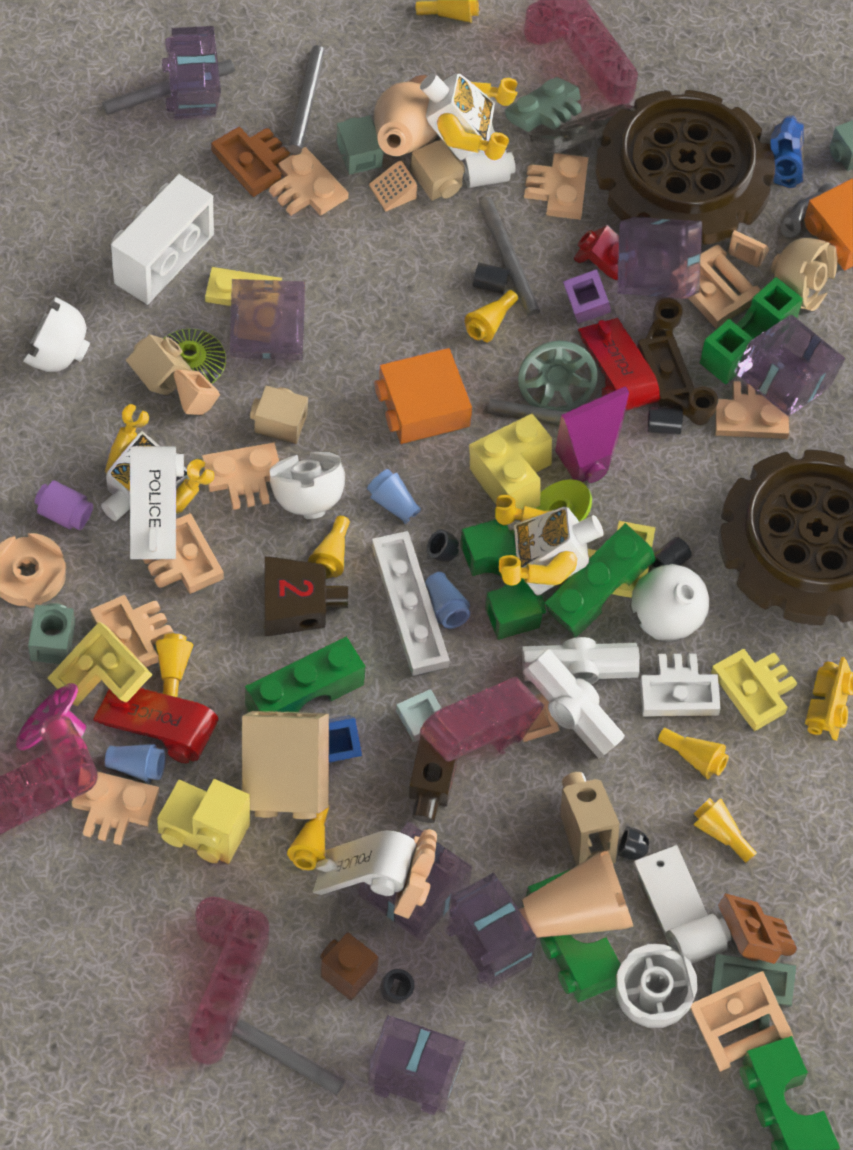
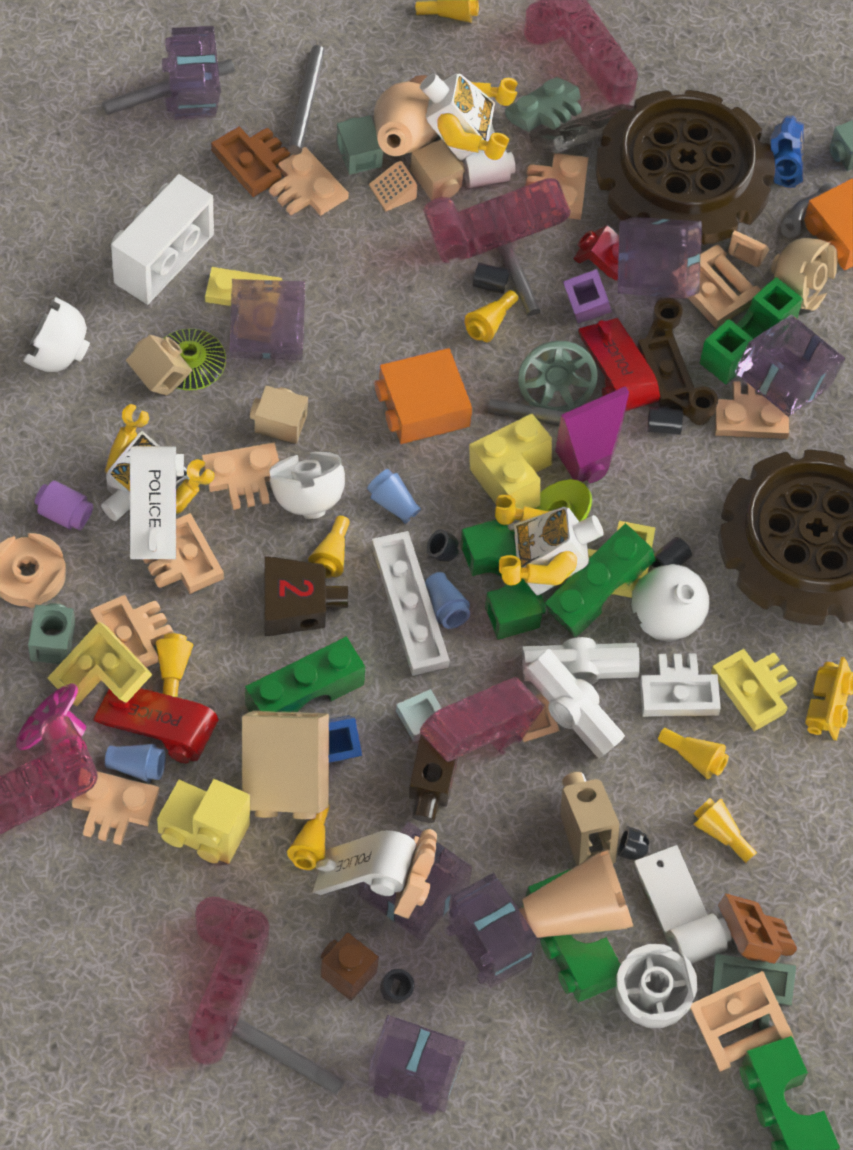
(195, 392): light nougat slope -> none
(496, 220): none -> clear pink beam

